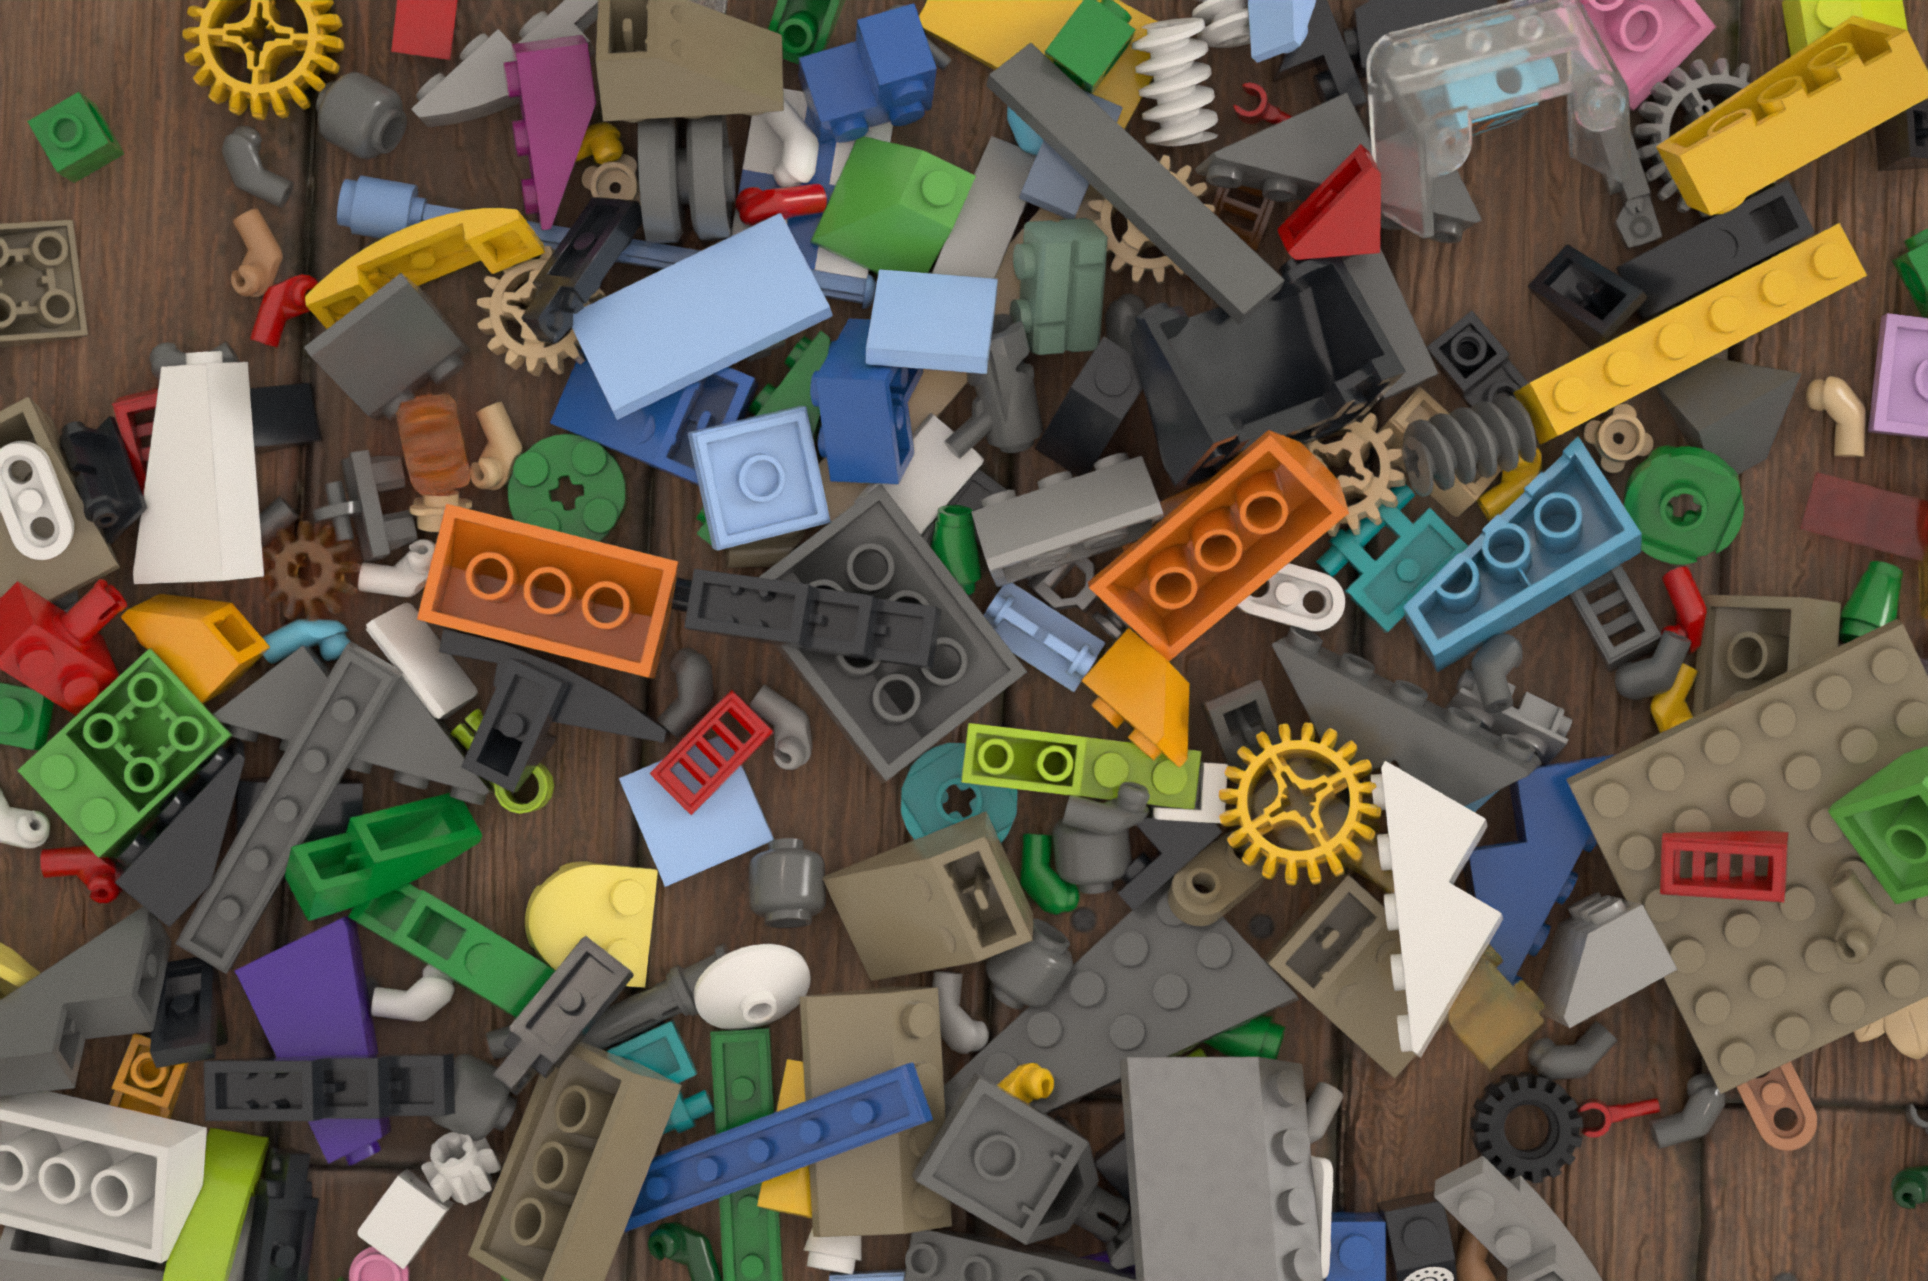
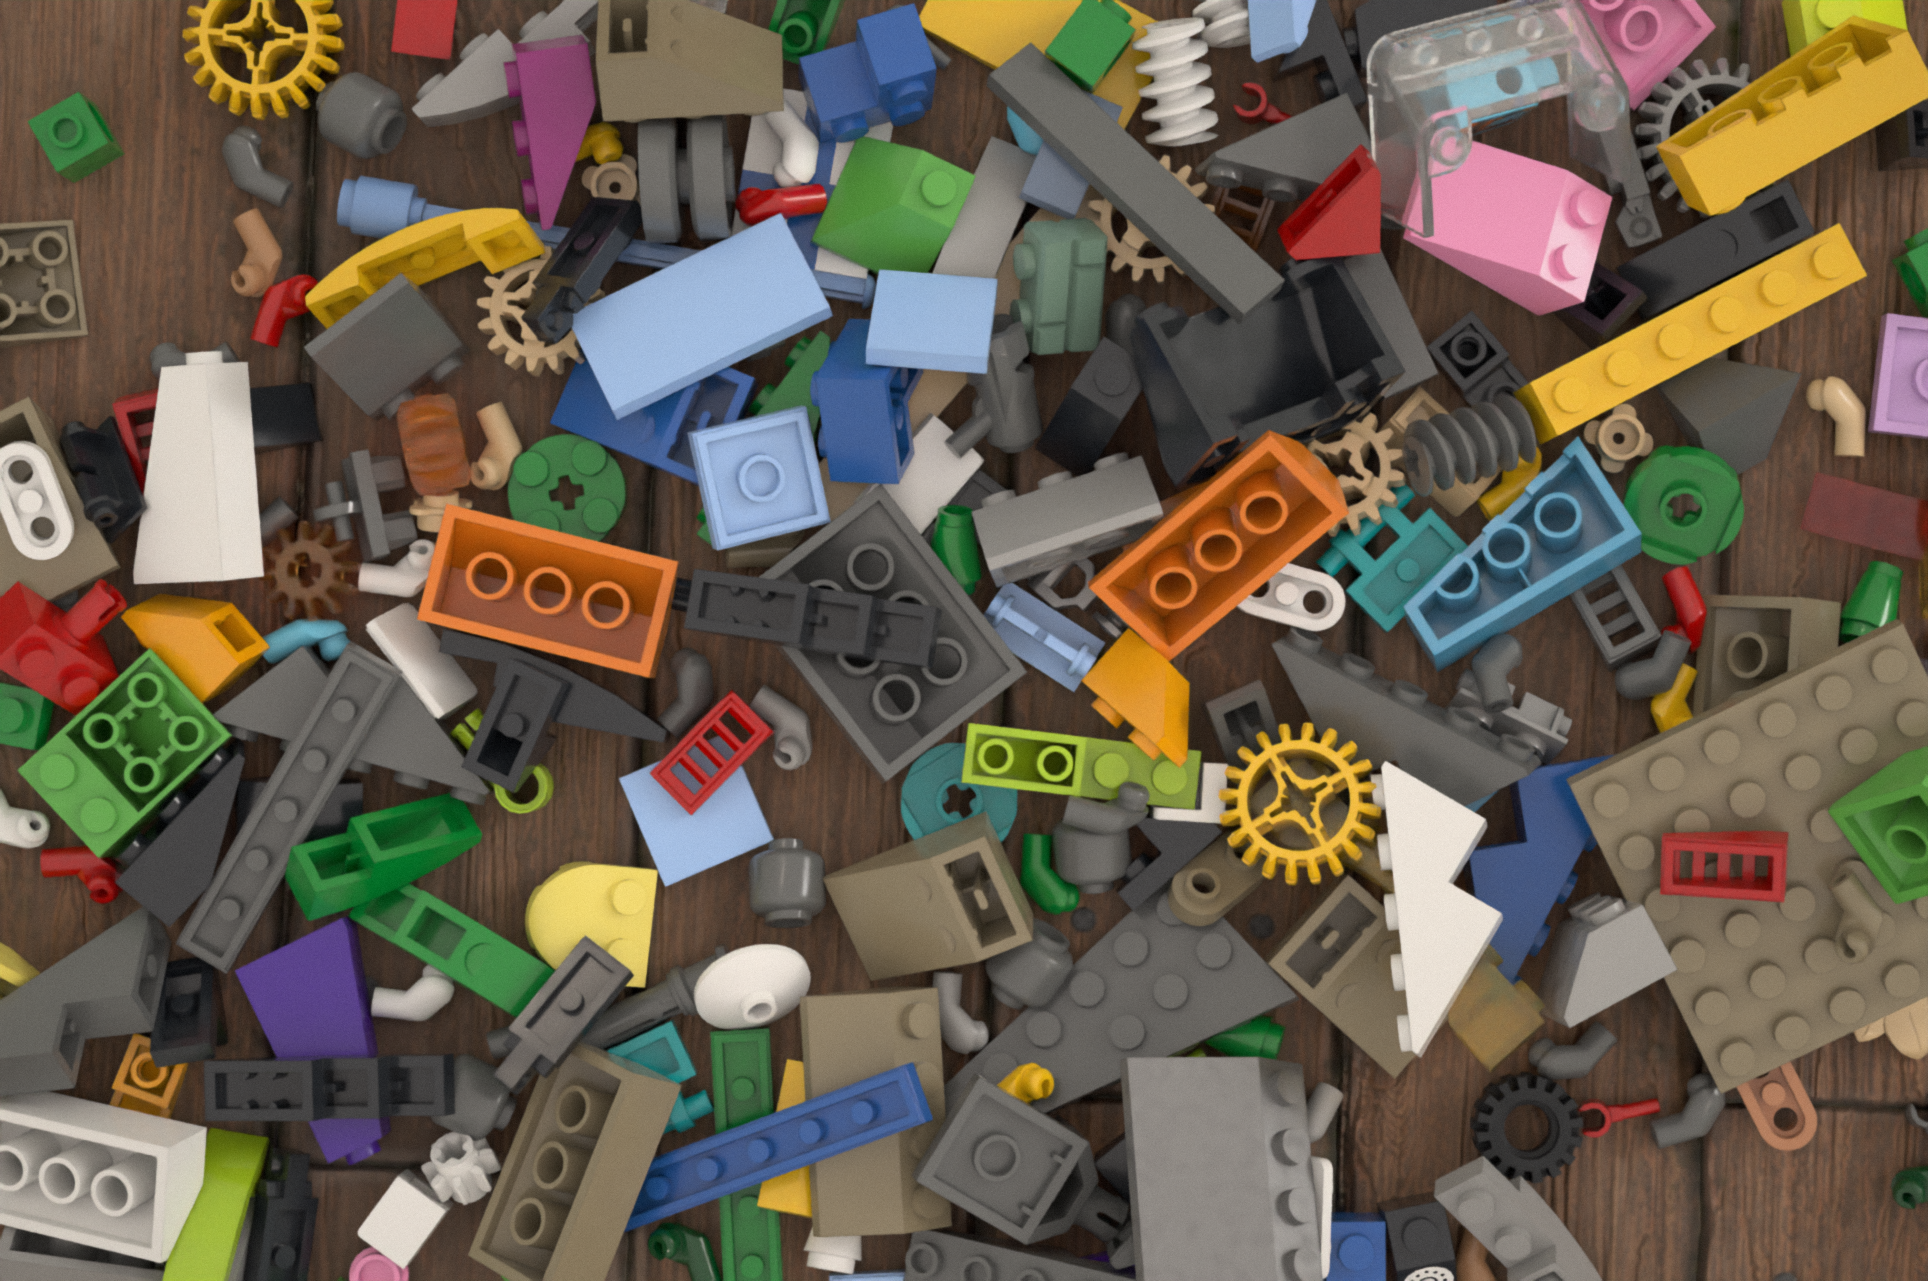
(1518, 227): none -> bright pink slope

